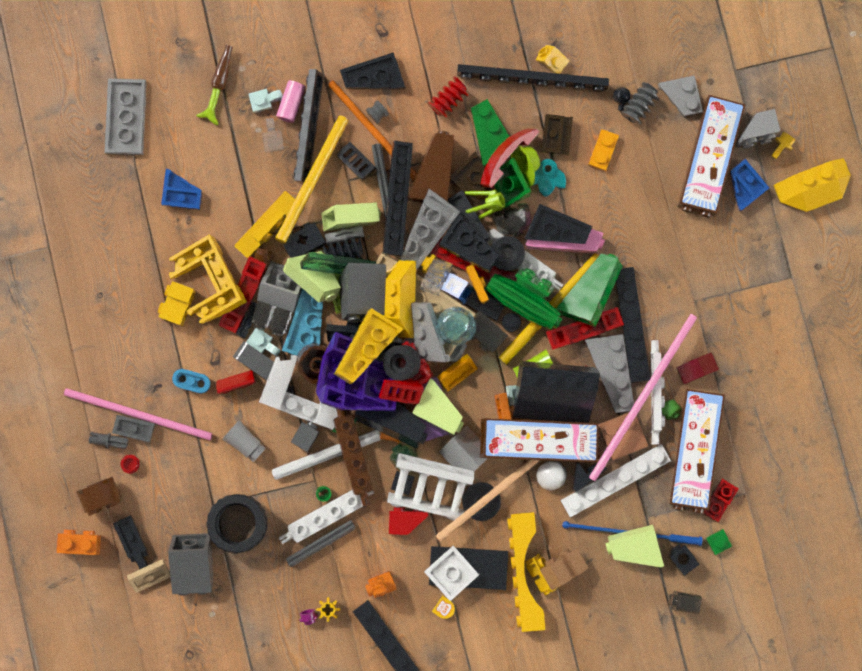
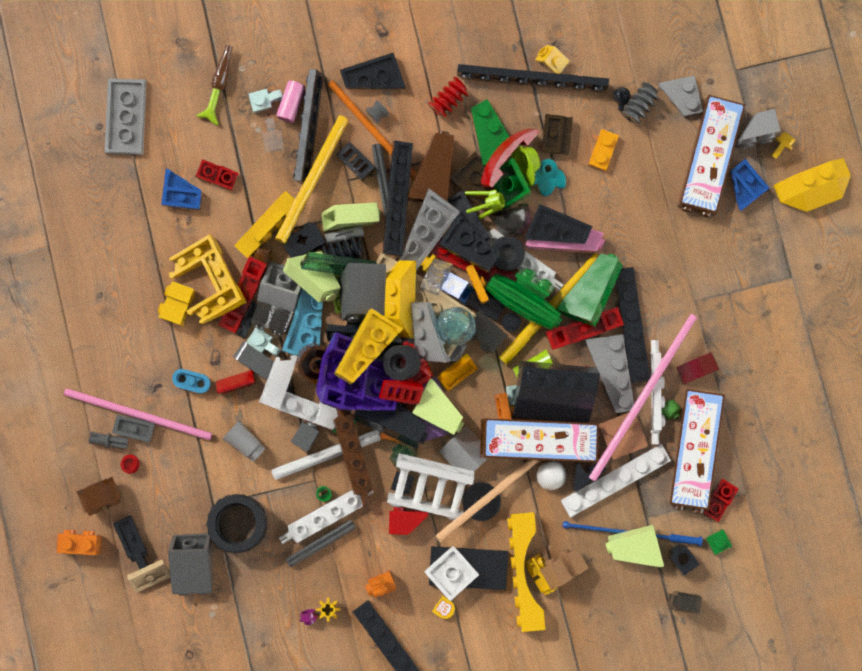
(216, 174): none -> red slope

